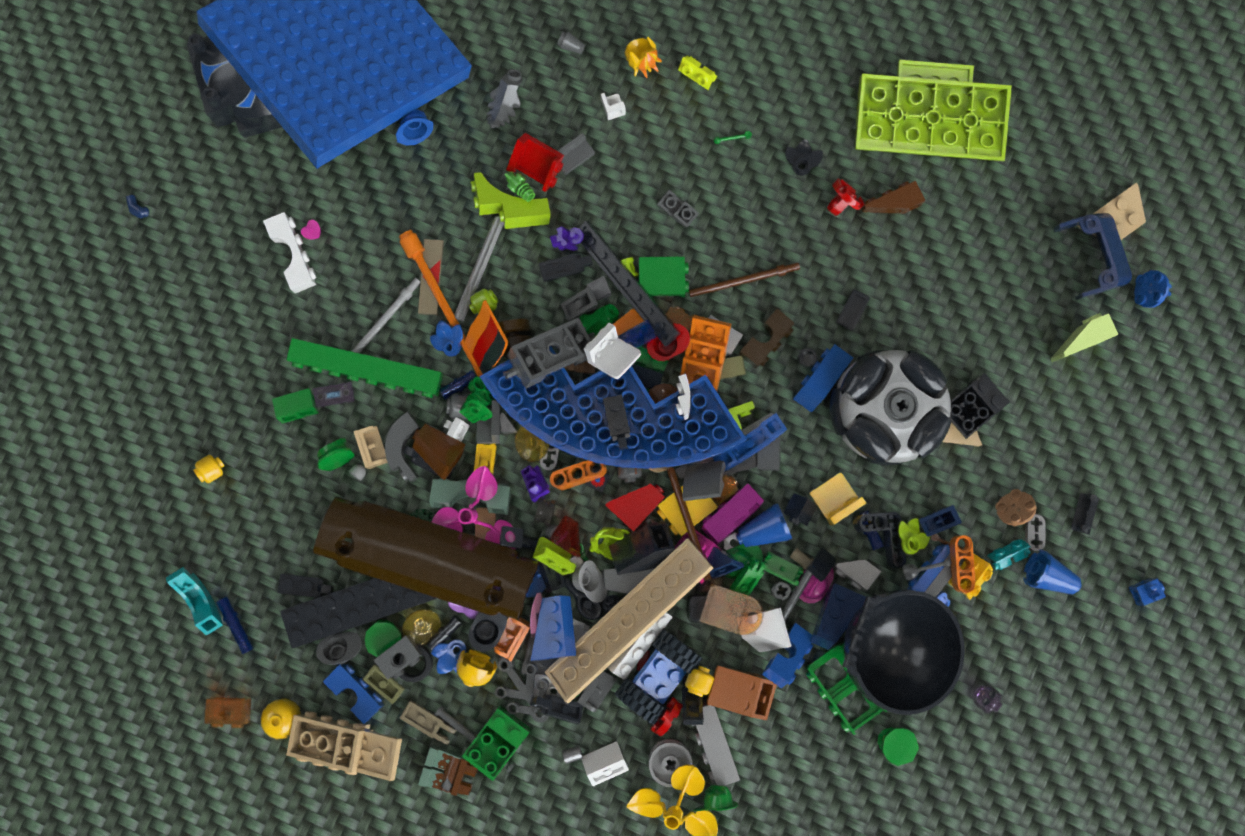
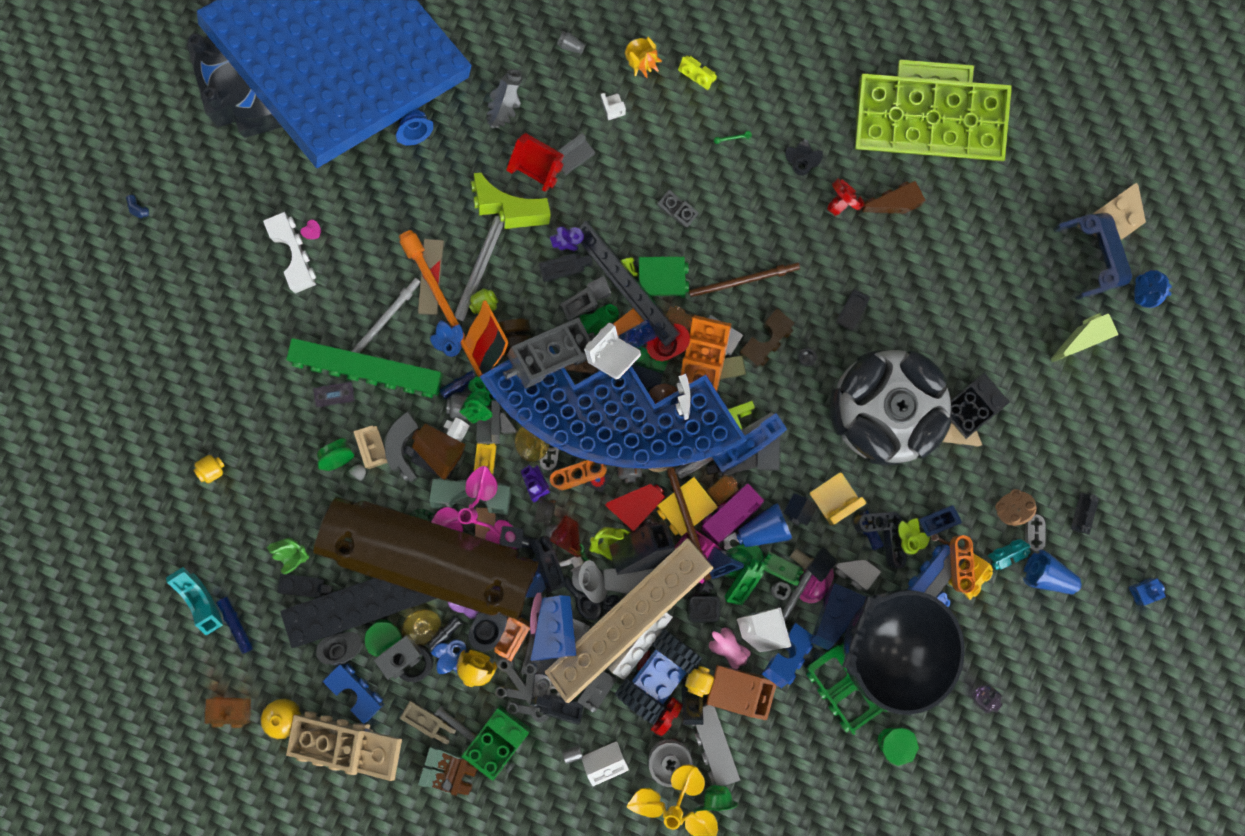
(286, 552): none -> bright green helmet
(294, 406): green hinge -> none
(386, 687): olive slope -> none
(517, 184): bright green piece -> none
(553, 556): lime panel -> none
(617, 420): black hinge -> none
(703, 480): dark grey slope -> none
(727, 646): none -> bright pink animal
(730, 610): clear orange plate -> none
(823, 377): blue wedge -> none
(912, 571): dark grey hinge -> none

